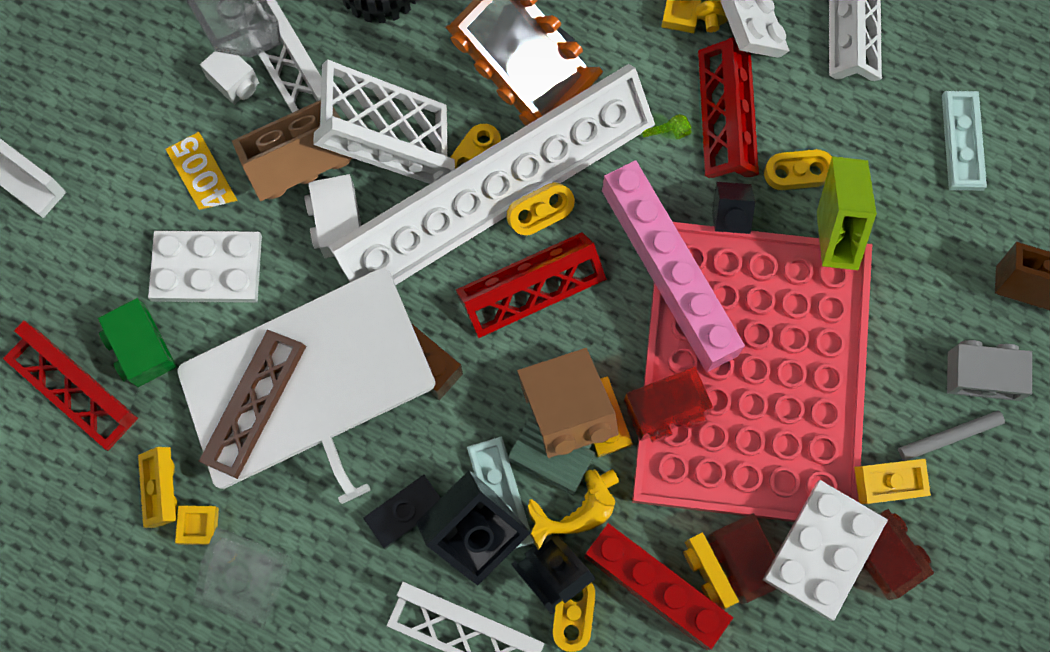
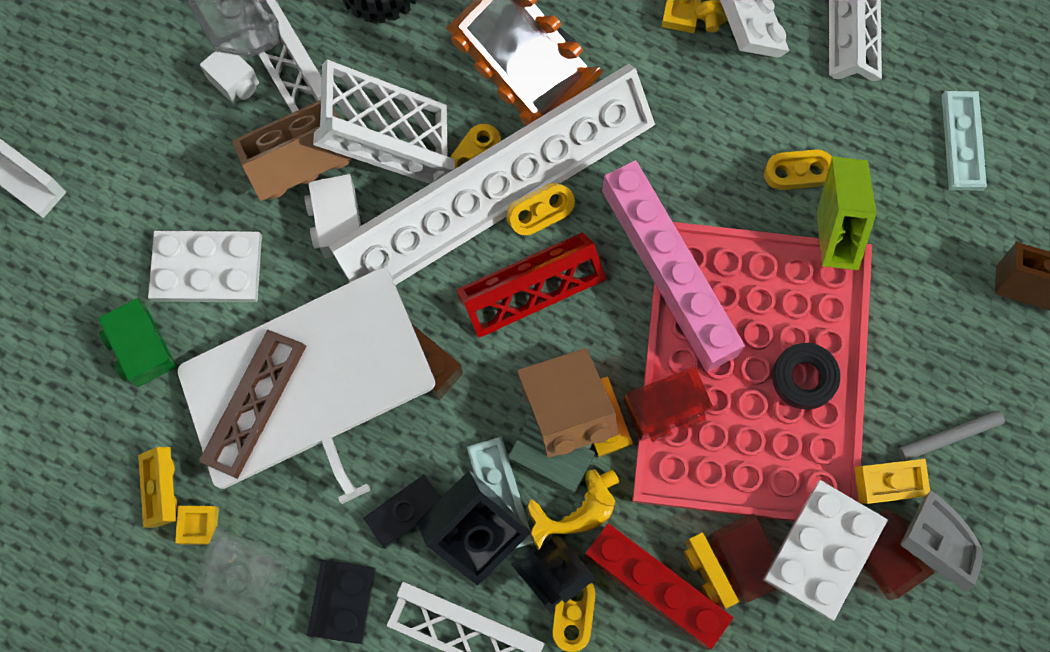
(75, 374): red fence -> none
(200, 172): yellow sticker -> none
(341, 602): none -> black plate
(678, 125): clear neon green hand -> none
(733, 207): black brick -> none
(738, 106): red fence -> none
(819, 358): none -> black tyre
(944, 542): none -> light grey plate
(989, 371): light grey brick -> none

